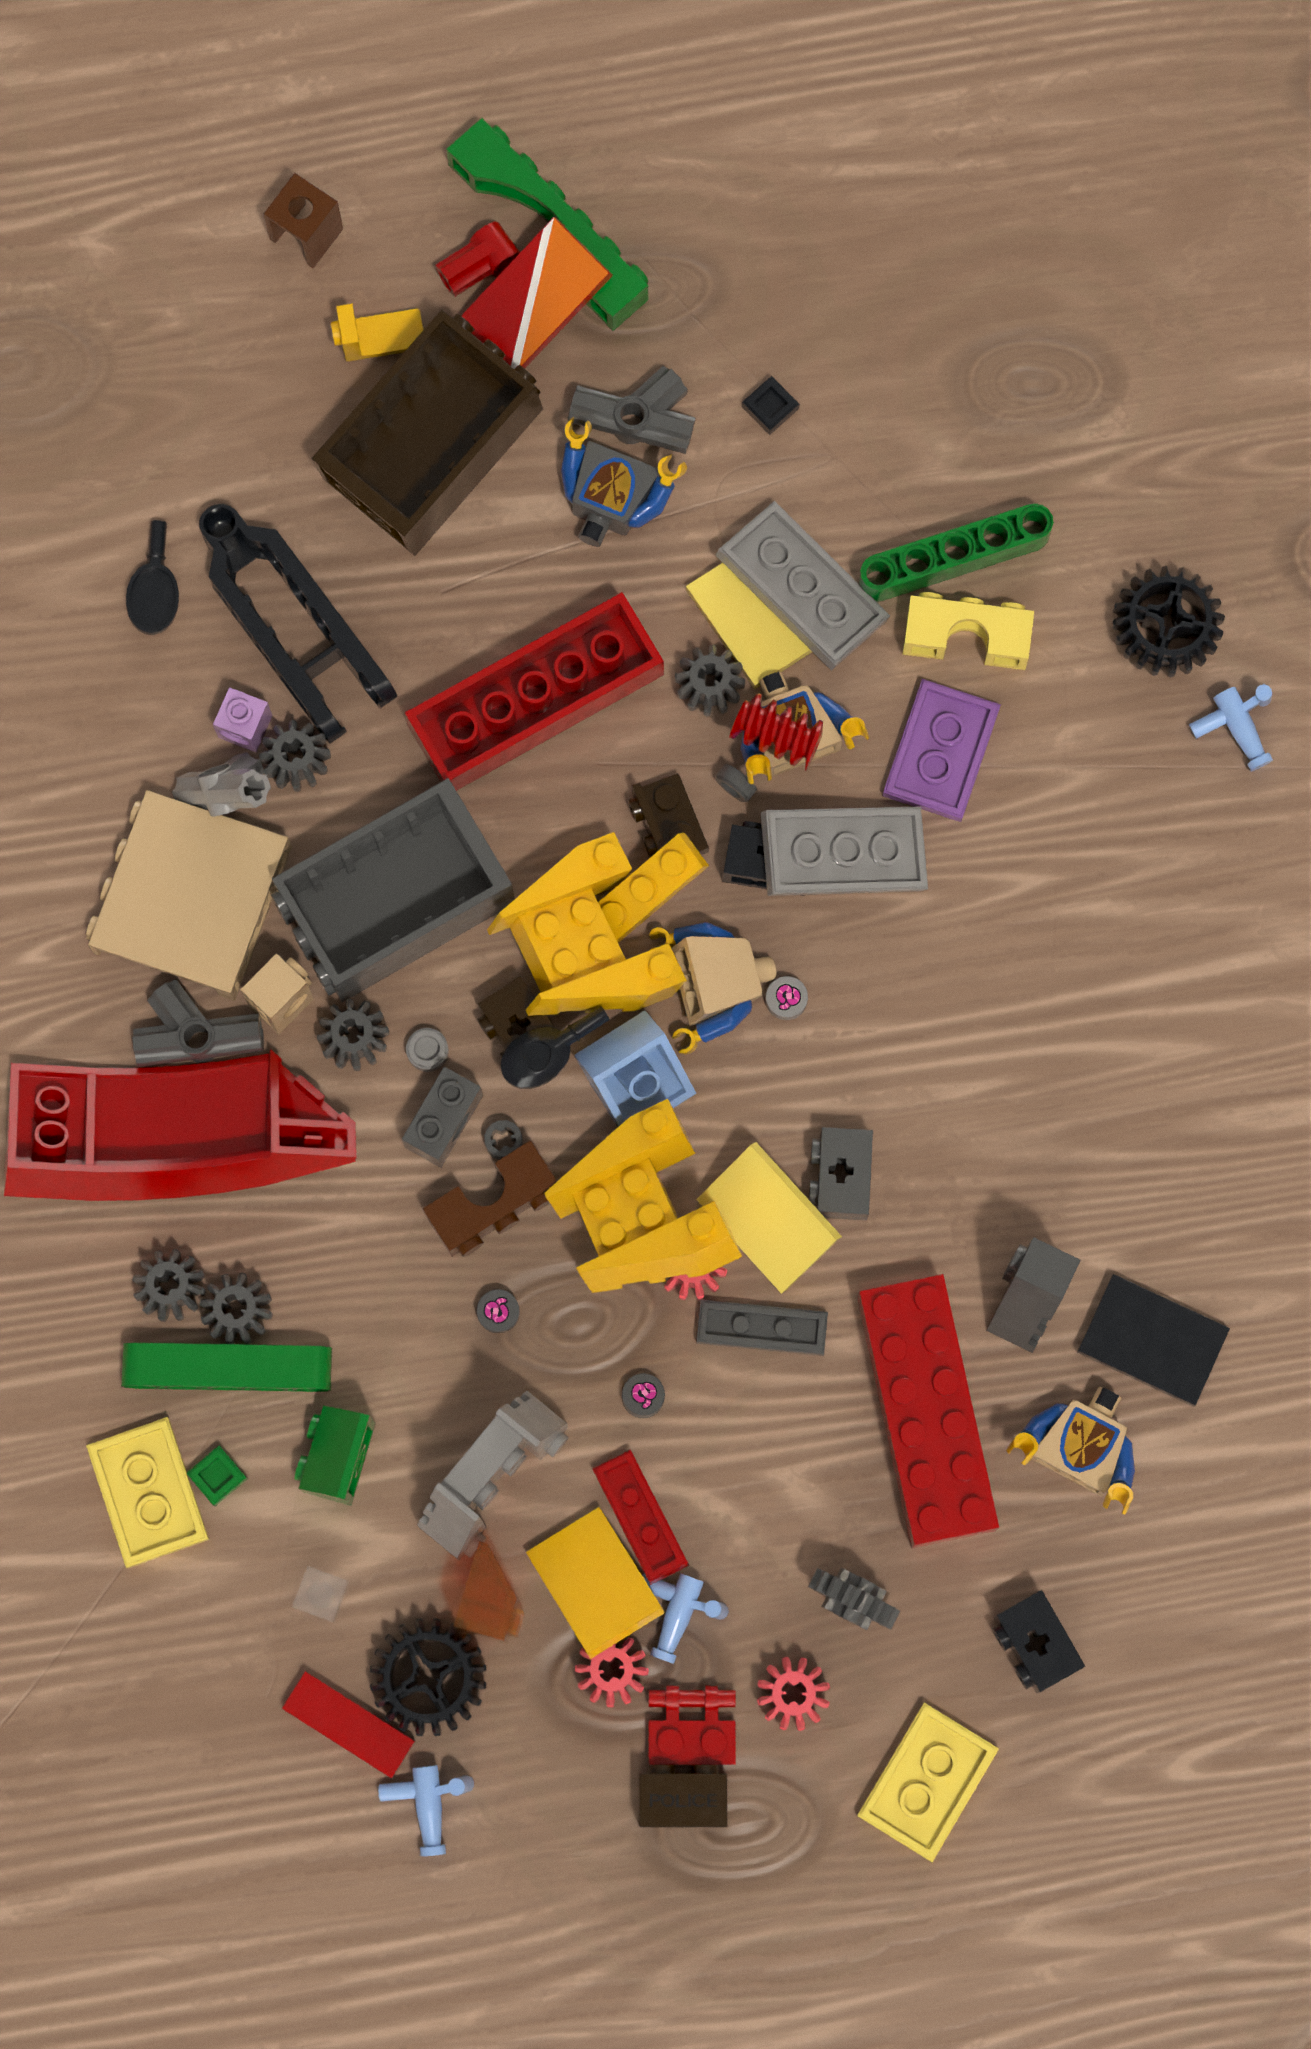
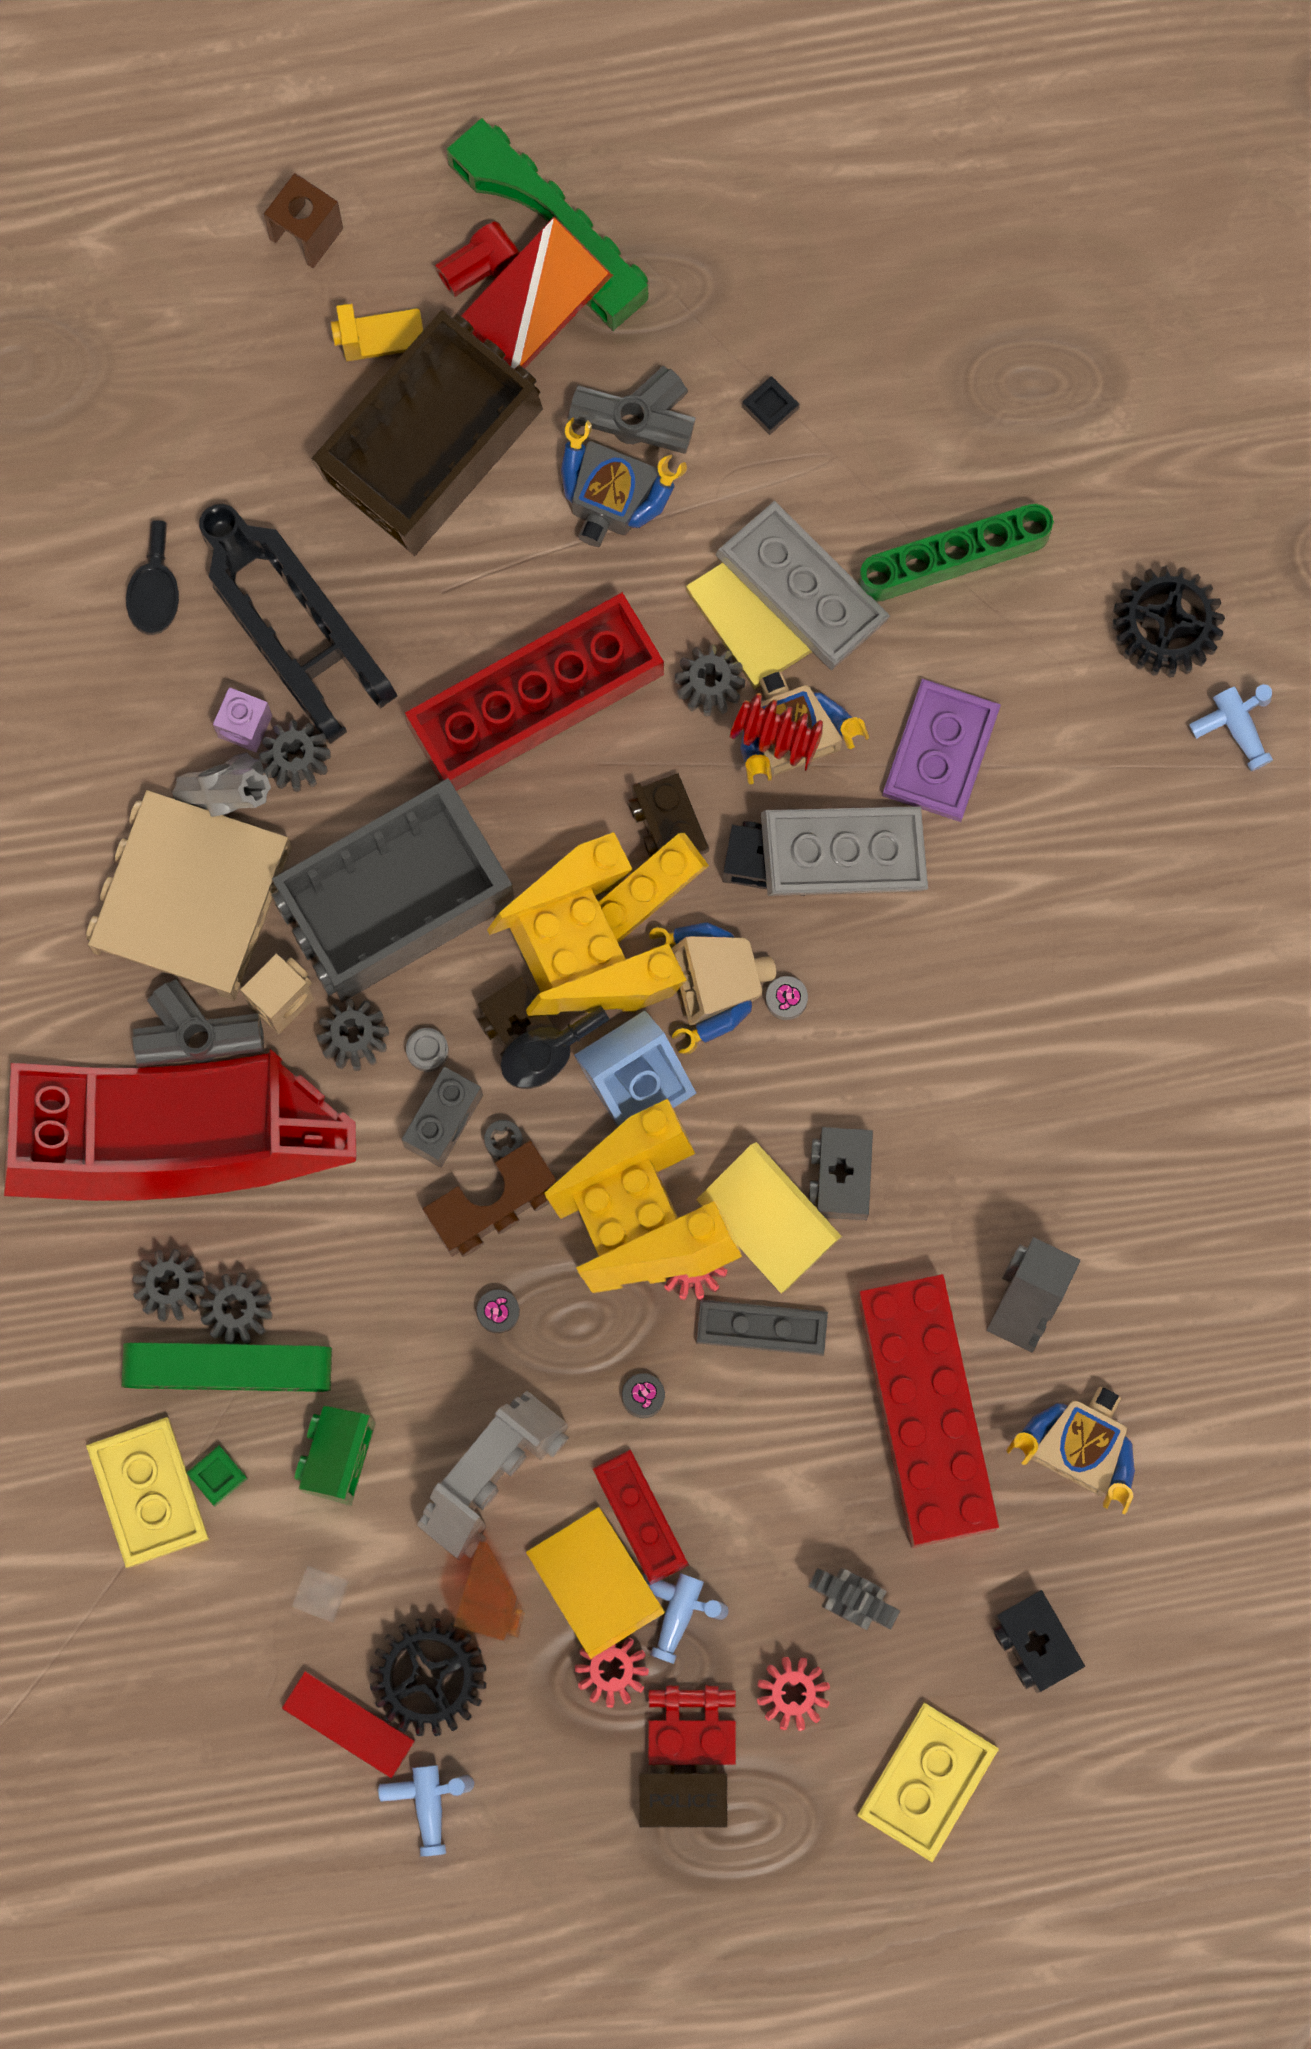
(735, 783): dark grey tile -> none
(1003, 629): light yellow arch -> none
(1153, 1340): black tile -> none

